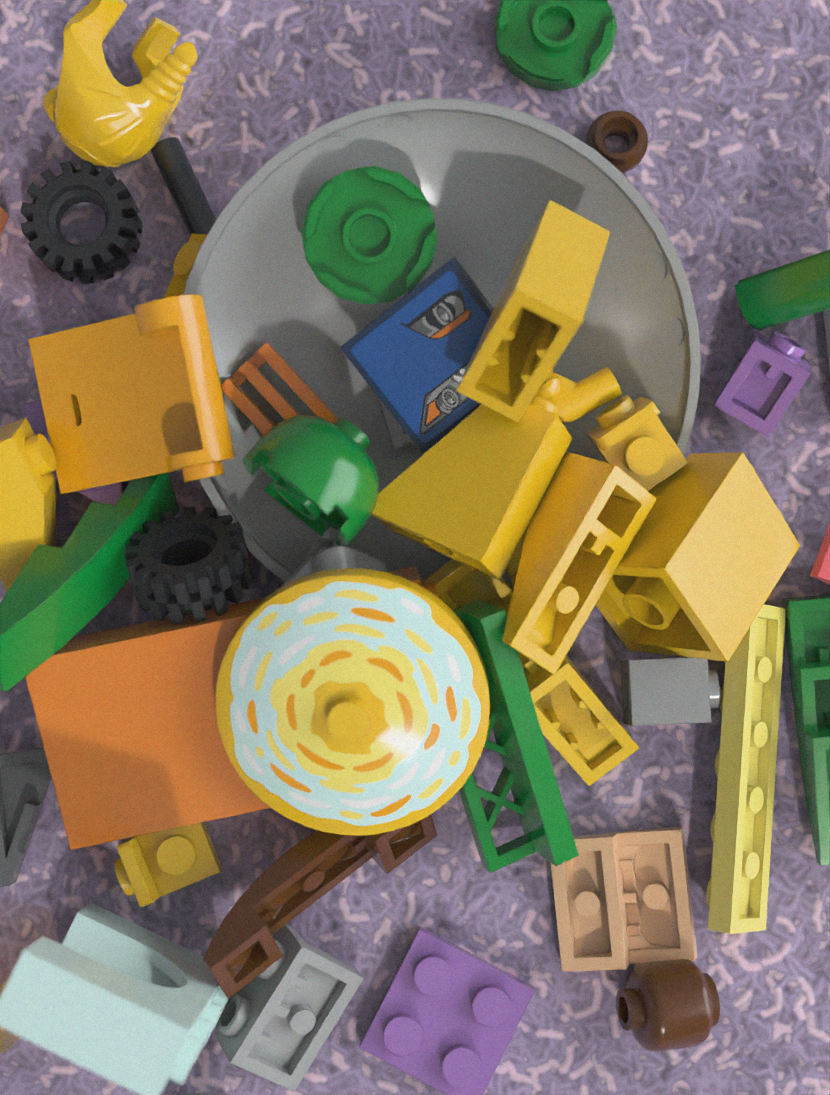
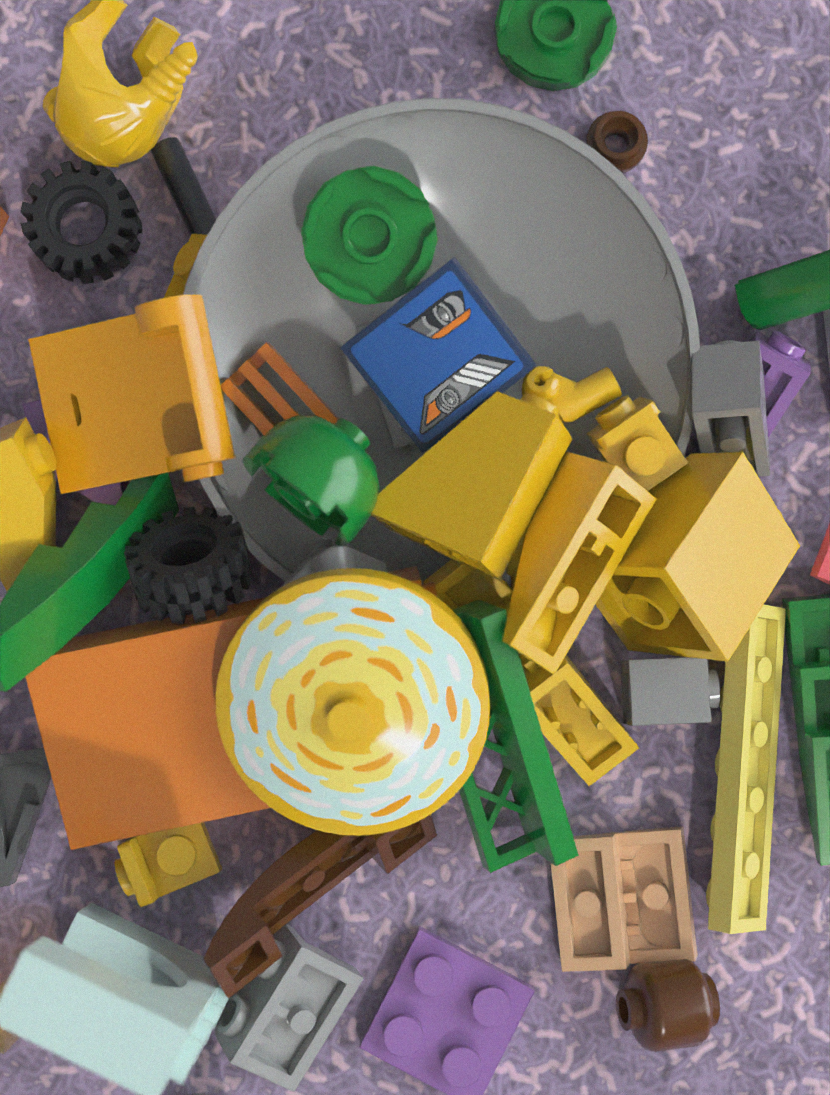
(536, 312): yellow slope -> none
(731, 401): none -> light grey slope

